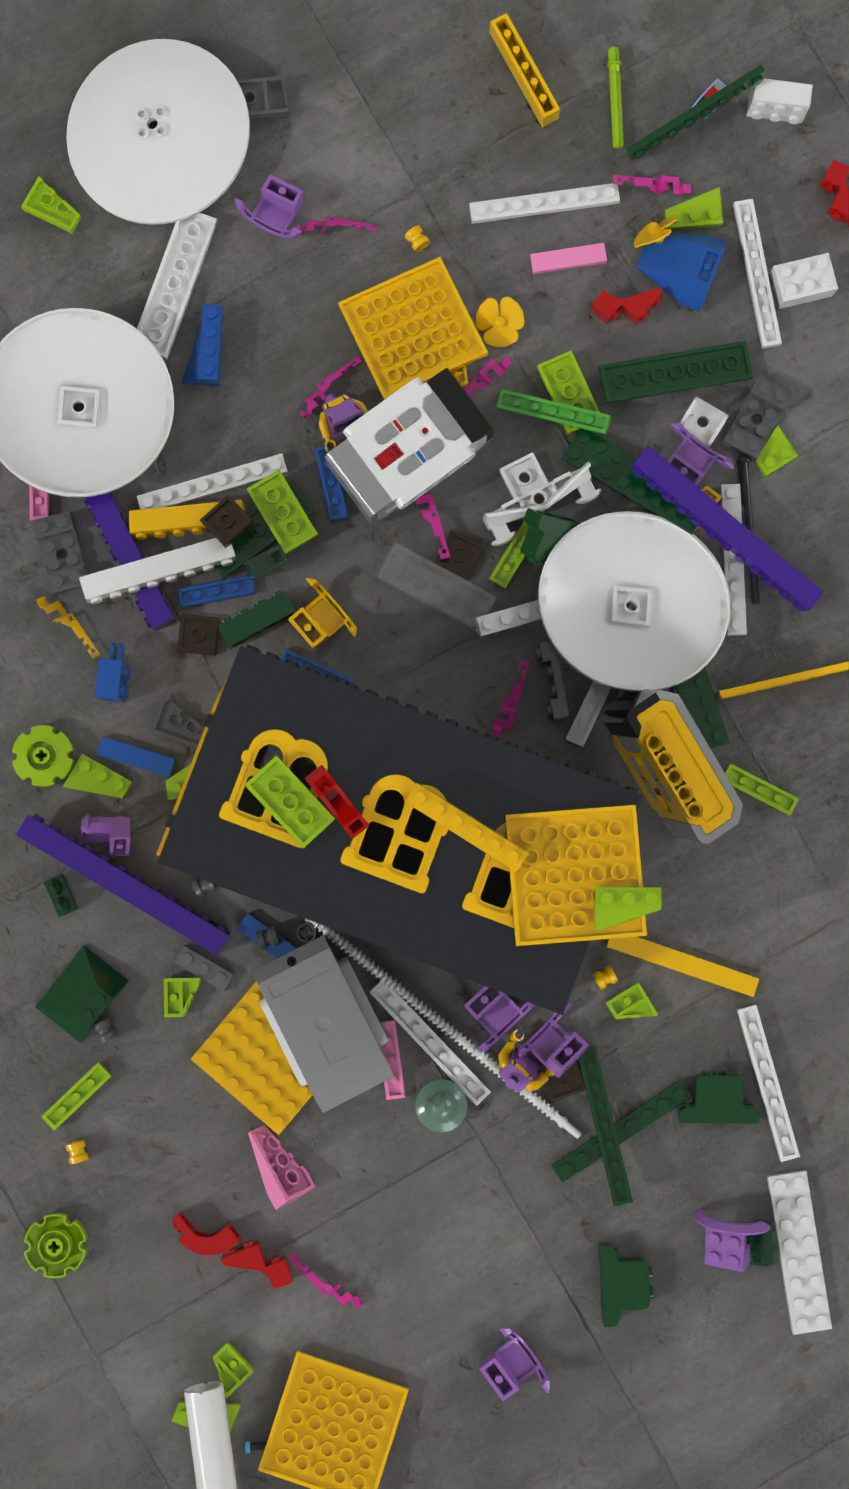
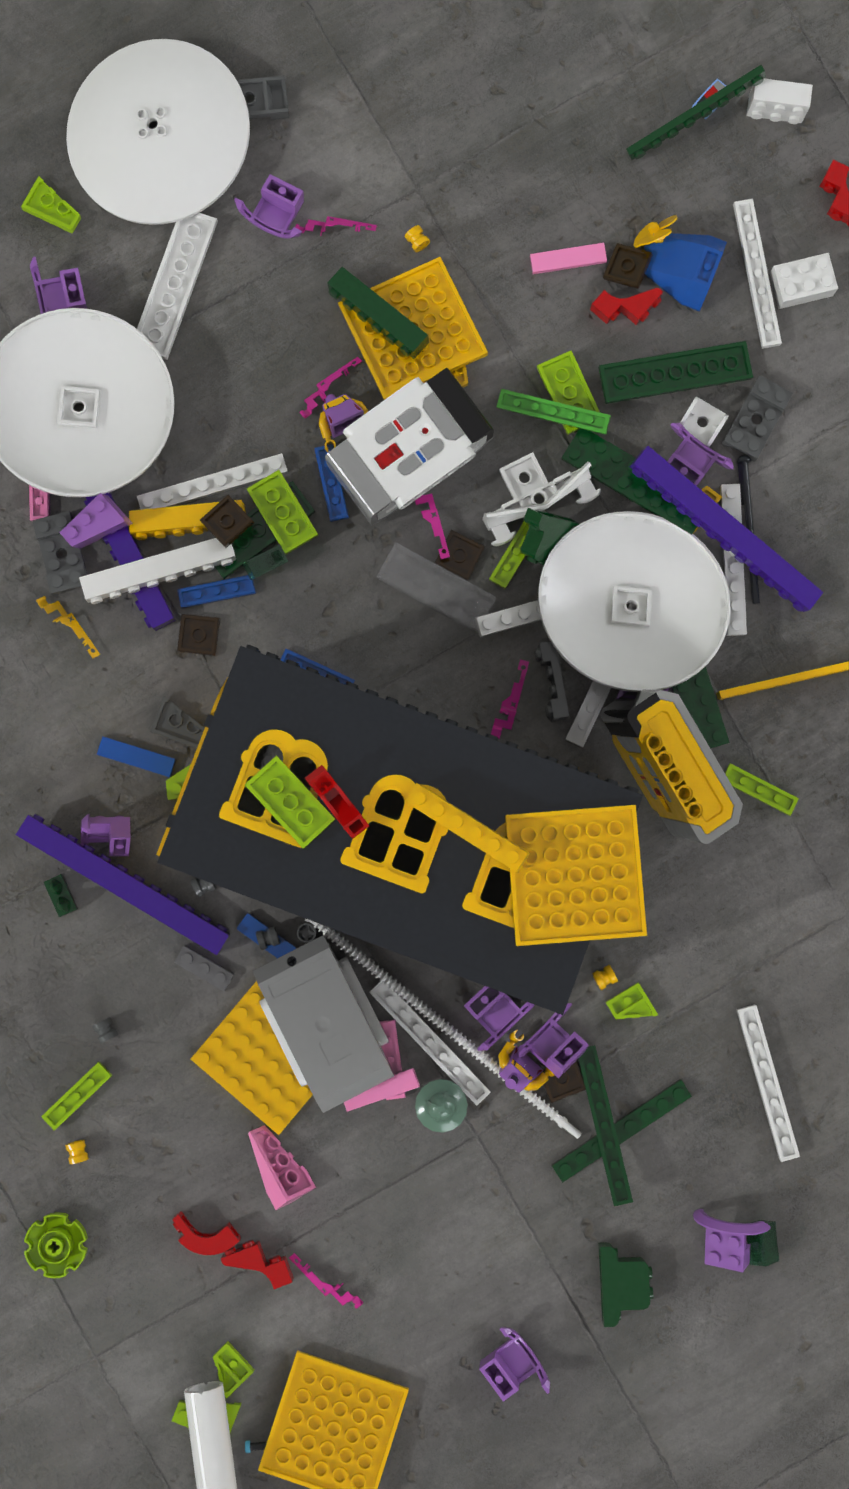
(46, 770): lime piece -> none
(58, 292): none -> medium lavender piece
(81, 993): dark green slope -> none
(94, 522): none -> medium lavender wedge
(96, 778): lime wing -> none
(113, 676): blue brick -> none
(179, 995): lime wing -> none
(206, 356): blue wedge -> none
(257, 620): dark green brick -> none
(321, 618): yellow piece -> none
(378, 313): none -> dark green brick
(400, 1083): none -> bright pink tile
(499, 369): dark pink piece -> none
(504, 324): yellow piece -> none
(524, 70): yellow brick -> none
(544, 203): white plate -> none
(615, 97): lime axle -> none
(623, 904): lime wing -> none
(627, 266): none -> dark brown tile
(661, 183): dark pink piece -> none
(685, 964): yellow tile -> none
(697, 212): lime wing -> none
(718, 1100): dark green brick -> none
(775, 453): lime wing -> none
(799, 1252): white plate -> none

